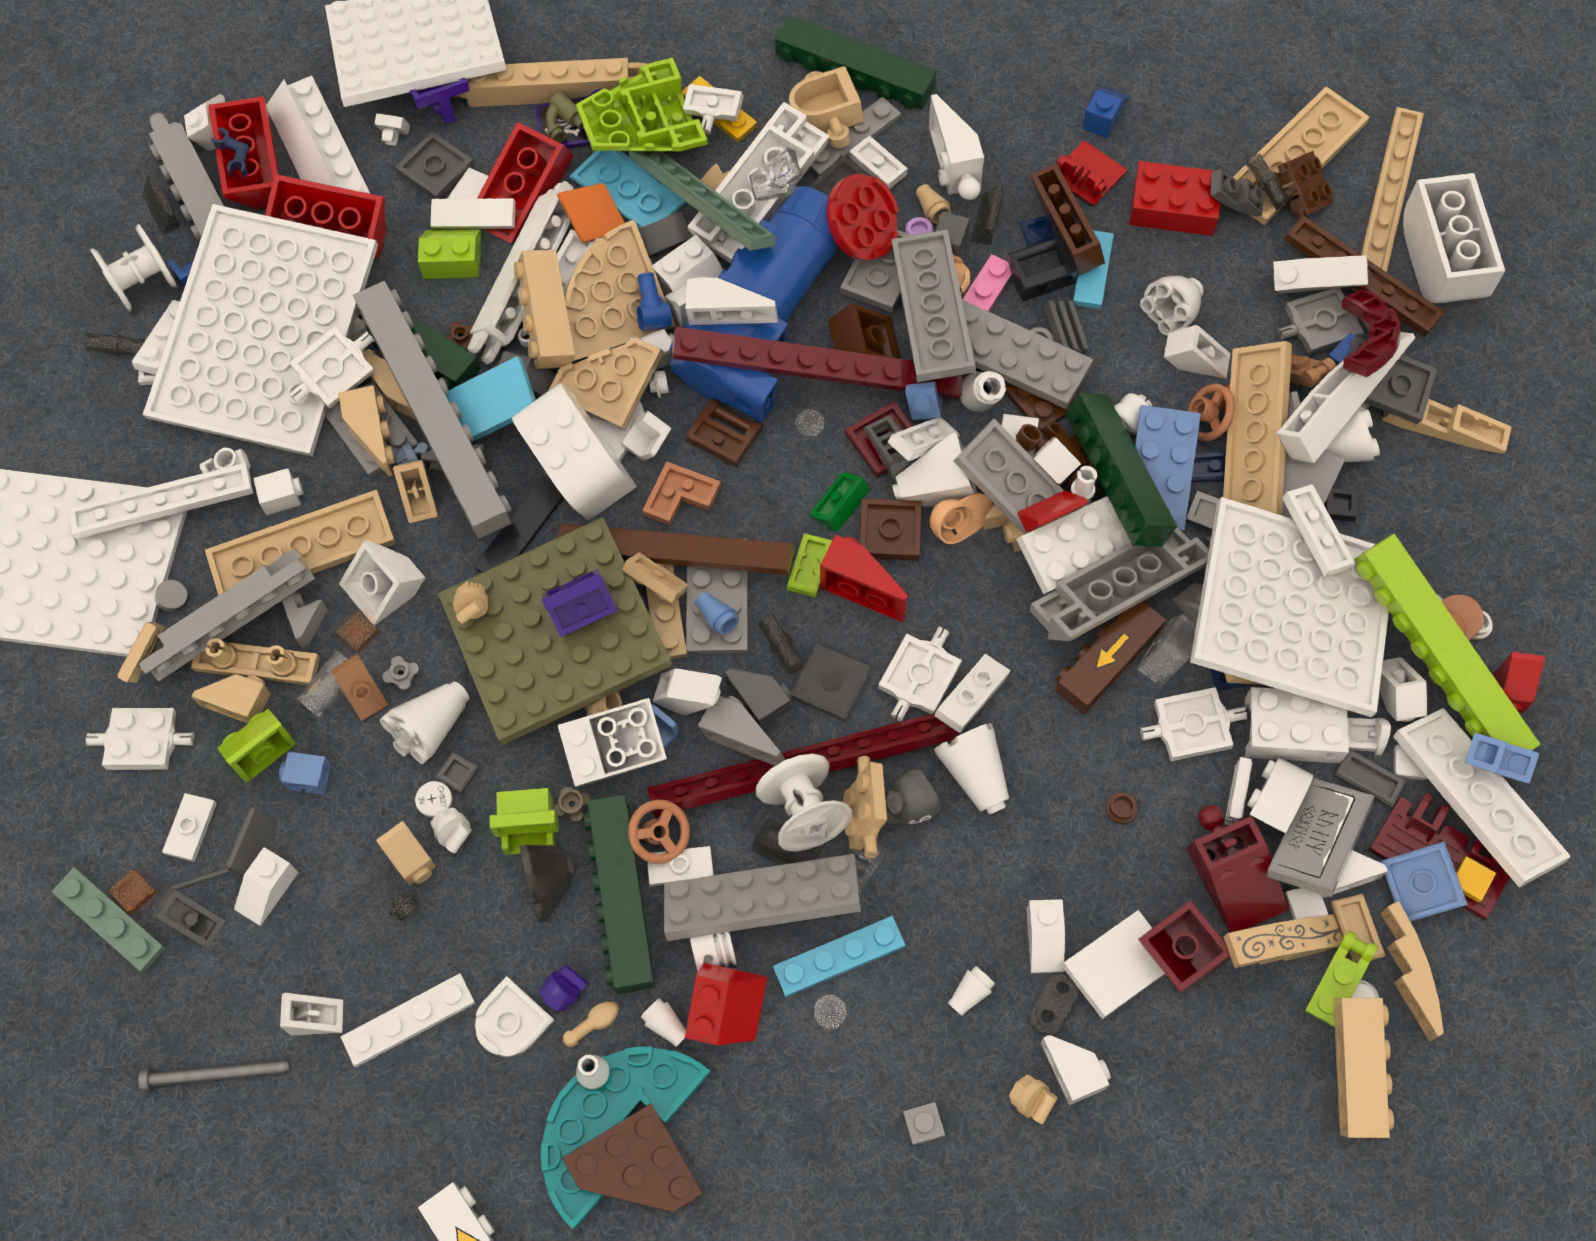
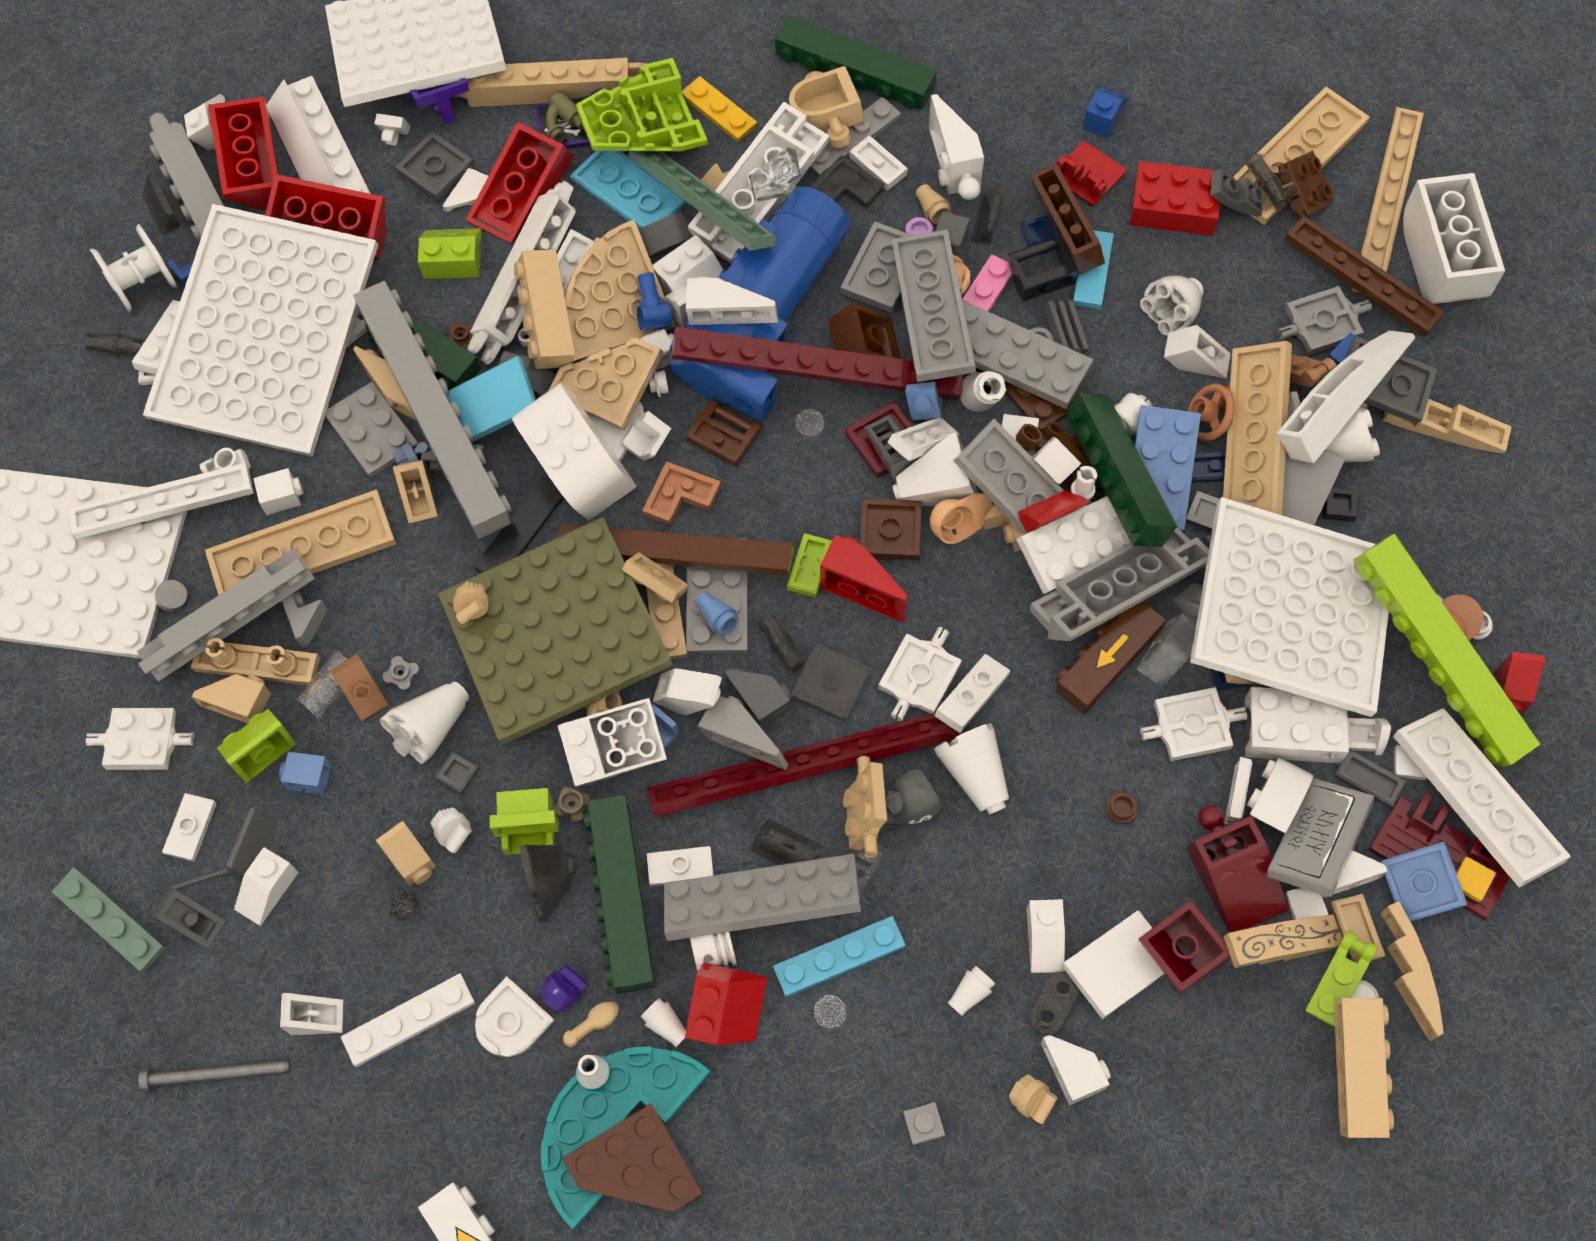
(132, 891): clear orange tile -> none
(141, 649): tan tile -> none
(240, 148): dark blue arm -> none
(331, 367): white plate -> none
(357, 631): clear orange tile -> none
(364, 419): tan slope -> none
(380, 580): white slope -> none
(433, 798): white piece -> none
(473, 213): white tile -> none
(578, 602): dark purple bracket -> none
(591, 211): orange piece -> none
(647, 833): nougat piece -> none
(712, 104): white plate -> none
(796, 785): white piece -> none
(840, 501): green slope -> none
(862, 216): red tile -> none
(1318, 530): white plate -> none
(1320, 273): white slope -> none
(1383, 332): dark red tile -> none
(1403, 690): white slope -> none
(1502, 758): medium blue slope -> none

